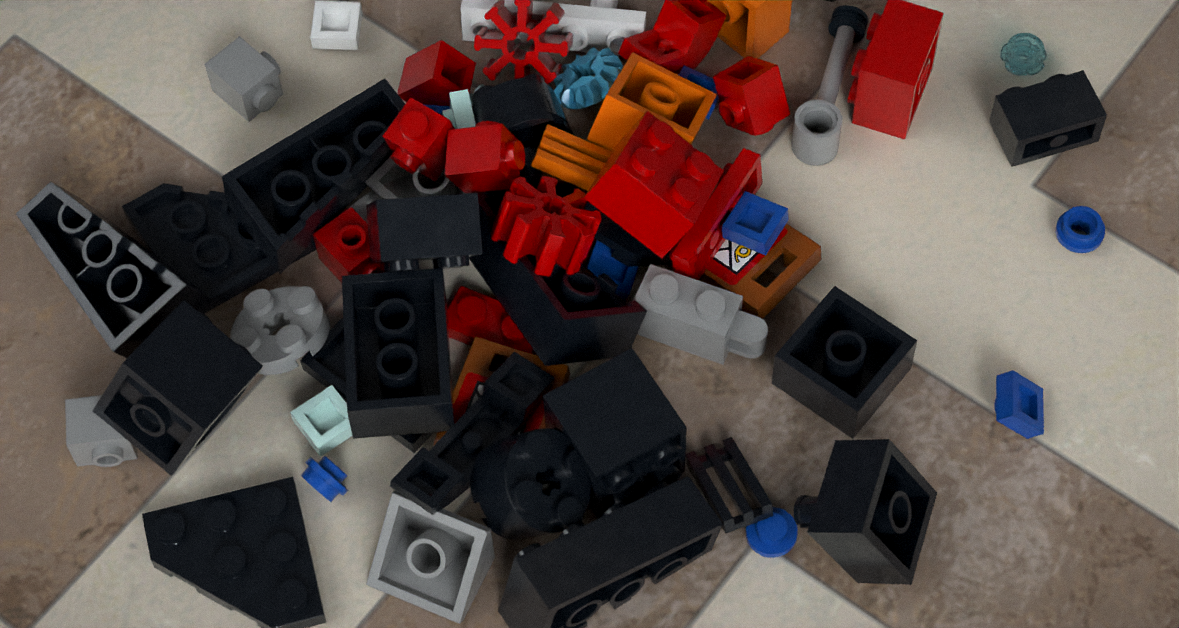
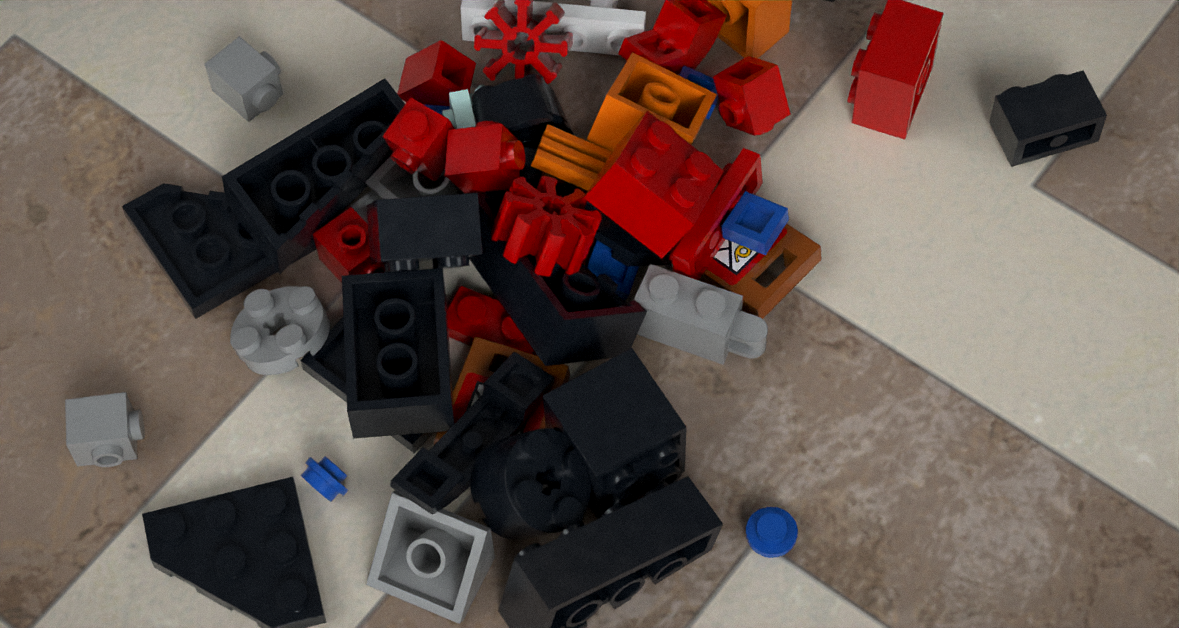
(106, 270): black wedge -> none
(177, 387): black brick -> none
(323, 420): light aqua plate -> none
(336, 25): white plate -> none
(579, 91): medium azure gear -> none
(716, 459): black tile -> none
(821, 115): light grey piece -> none
(843, 361): black brick -> none
(870, 511): black brick -> none
(1019, 404): blue plate -> none
(1027, 46): clear light blue plate -> none
(1085, 220): blue plate -> none

